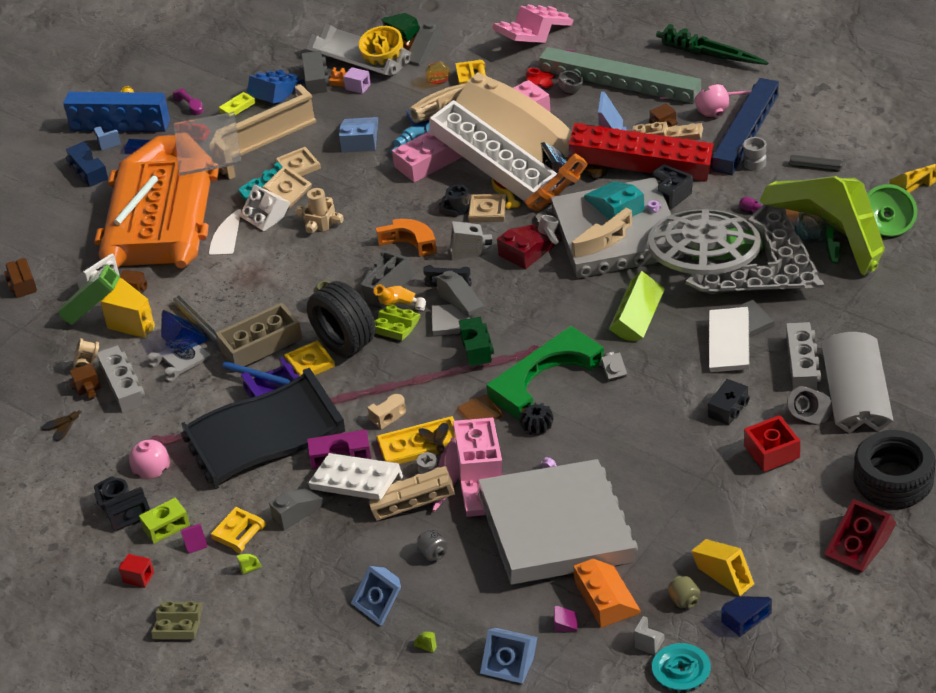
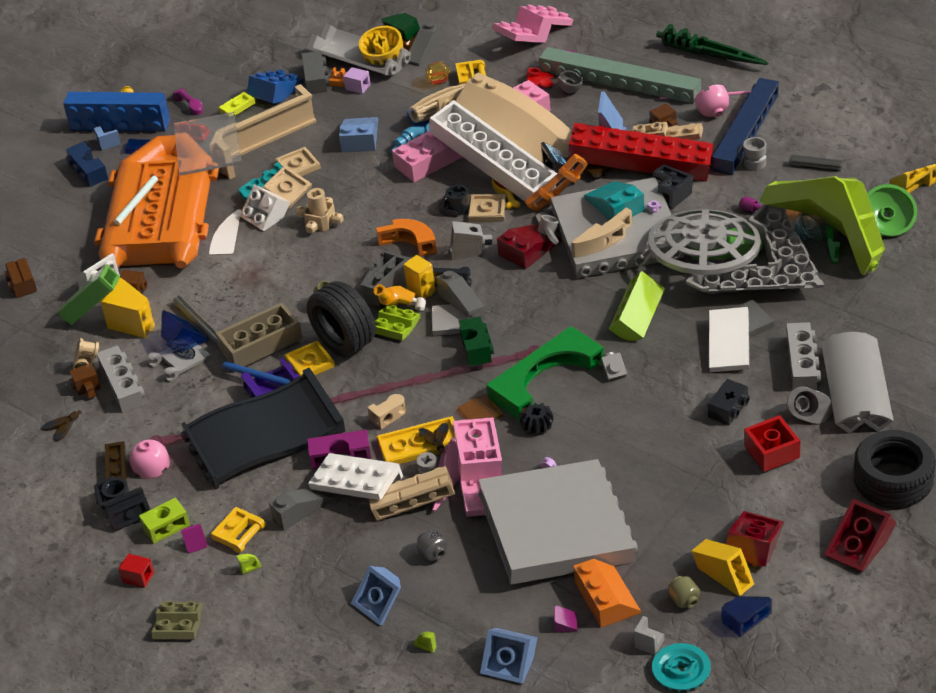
(115, 460): none -> dark brown plate
(419, 277): none -> yellow brick
(755, 537): none -> dark red slope

